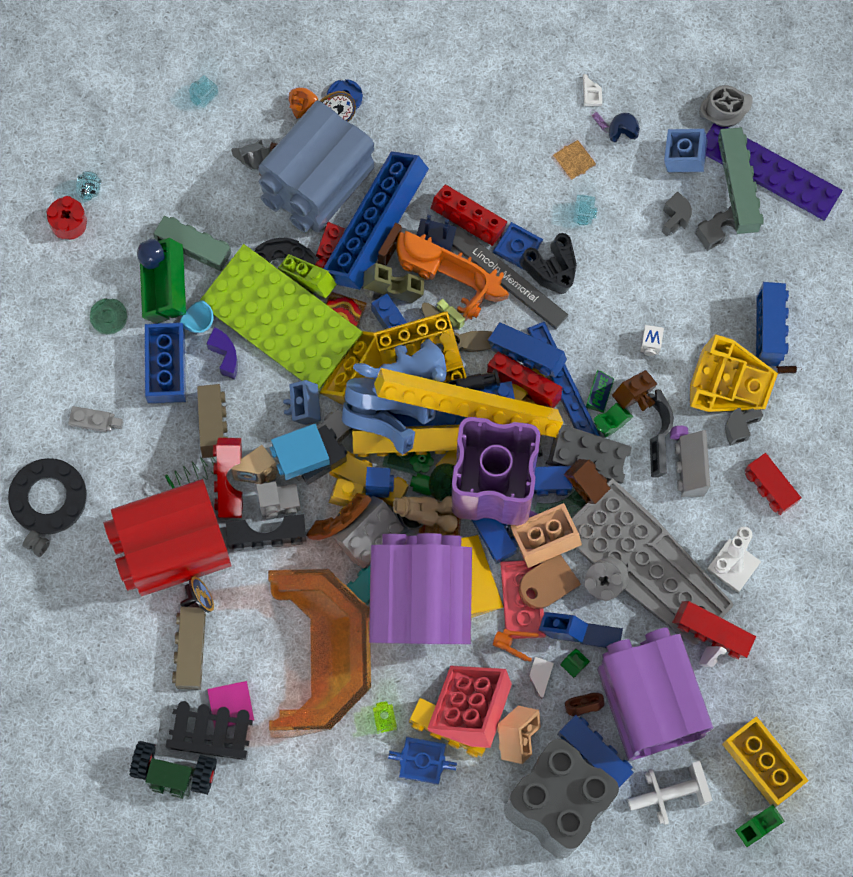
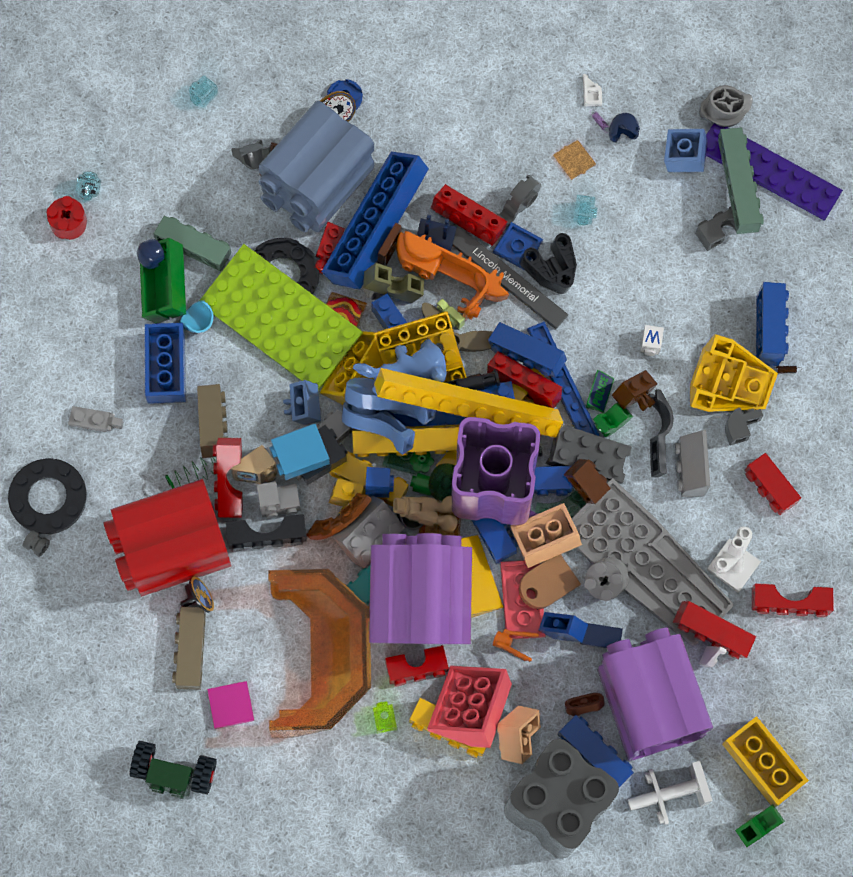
(104, 320): clear green tile -> none
(218, 739): black fence -> none
(221, 344): dark purple brick -> none
(301, 100): orange piece -> none
(308, 275): lime slope -> none
(400, 671): none -> red arch
(422, 760): blue plate -> none
(523, 197): none -> dark grey piece
(540, 675): white tile -> none
(574, 663): green slope -> none
(678, 431): medium lavender tile -> none
(680, 212): dark grey brick -> none
(767, 598): none -> red arch

